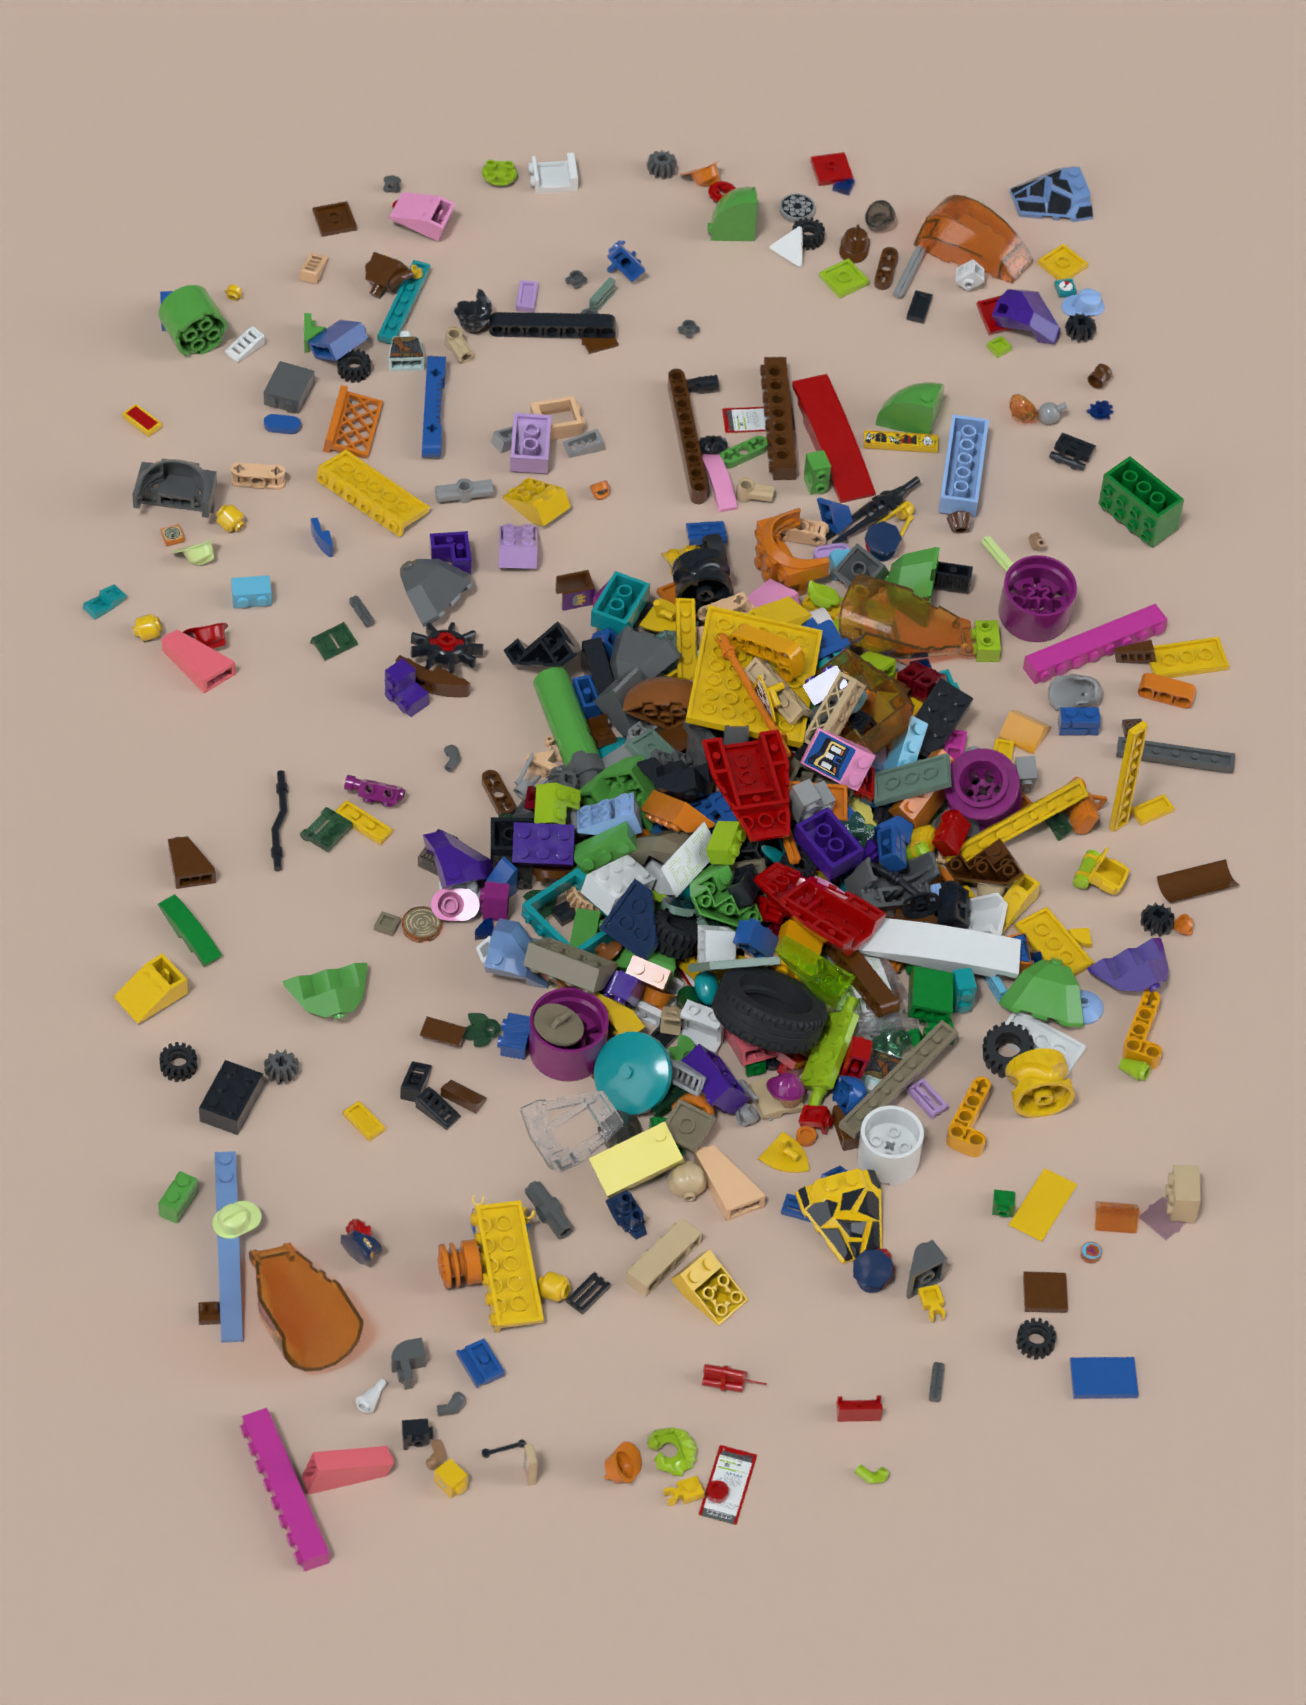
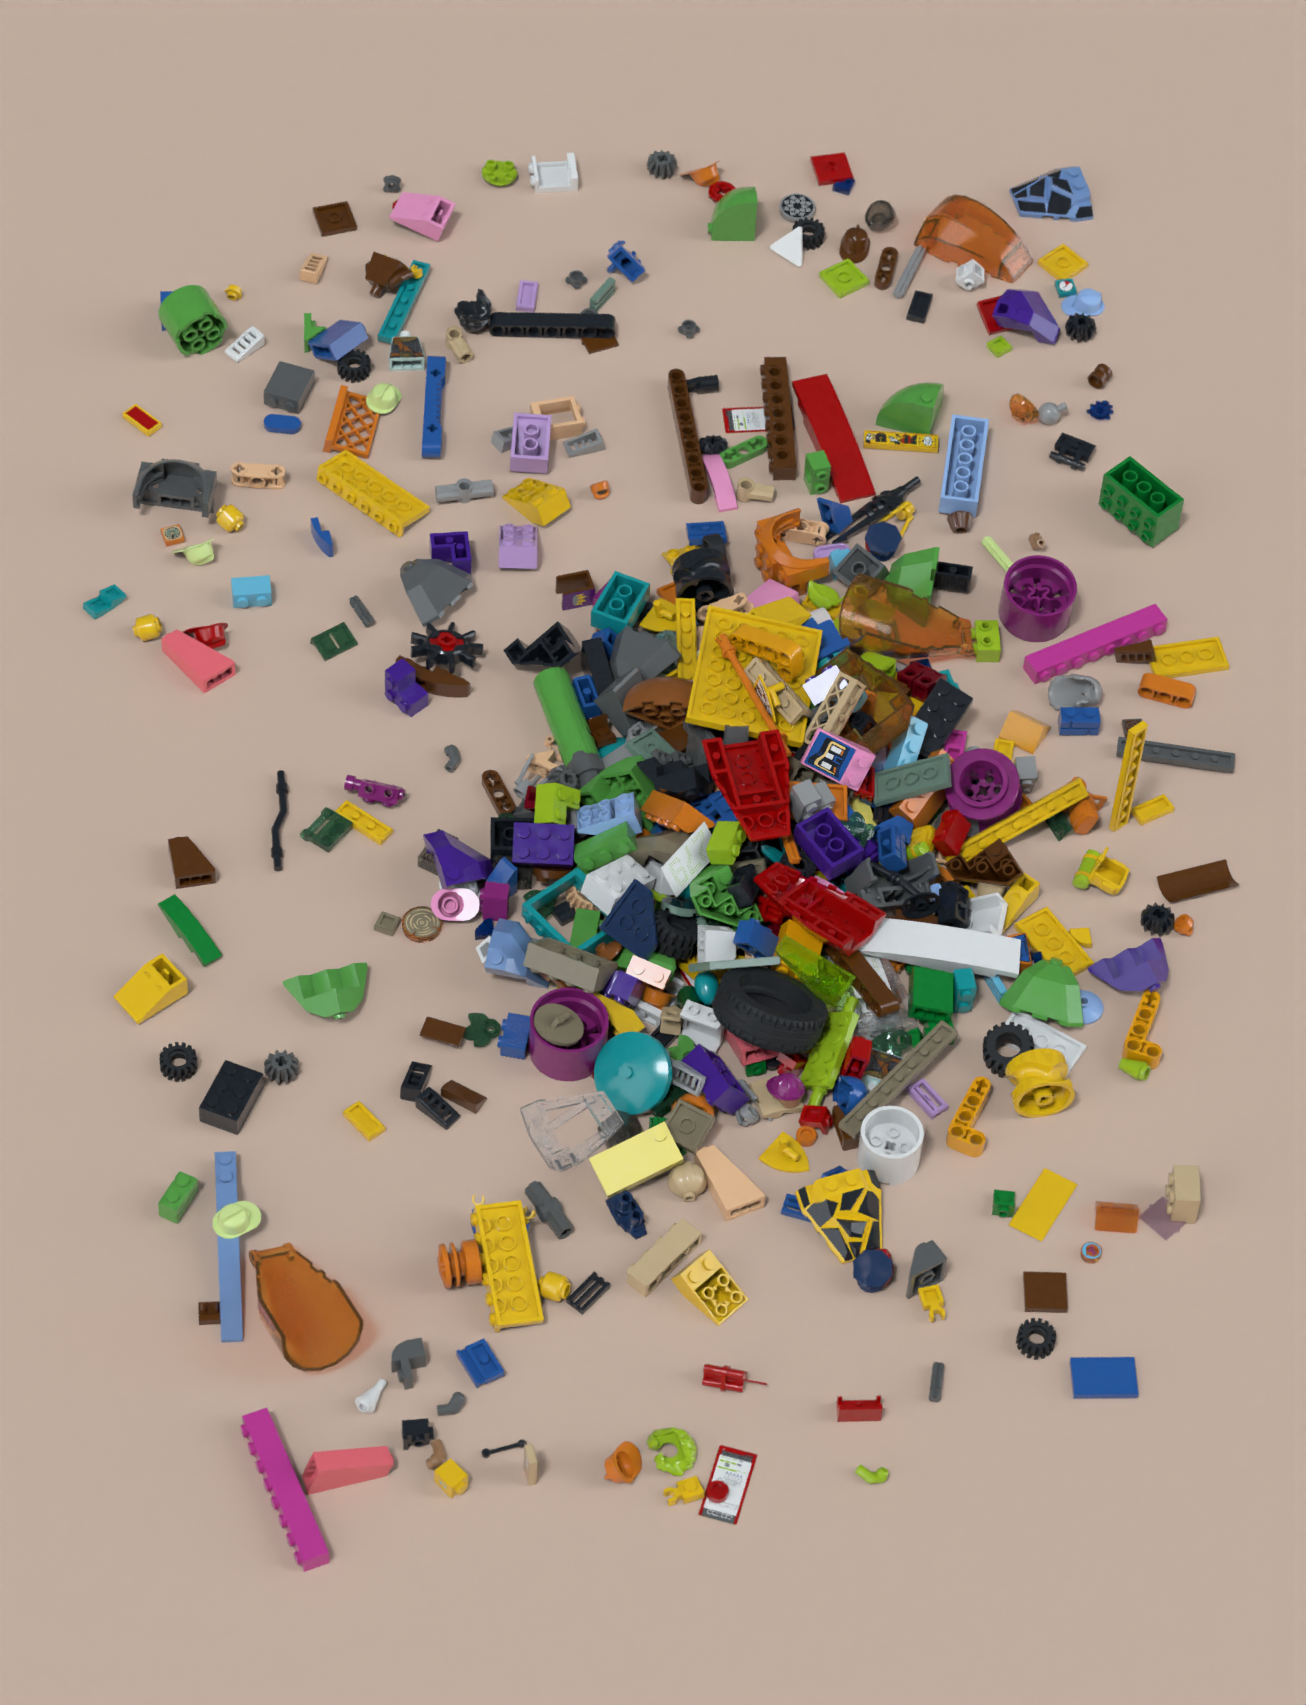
(359, 1242): dark blue piece -> none
(383, 398): none -> yellowish green piece

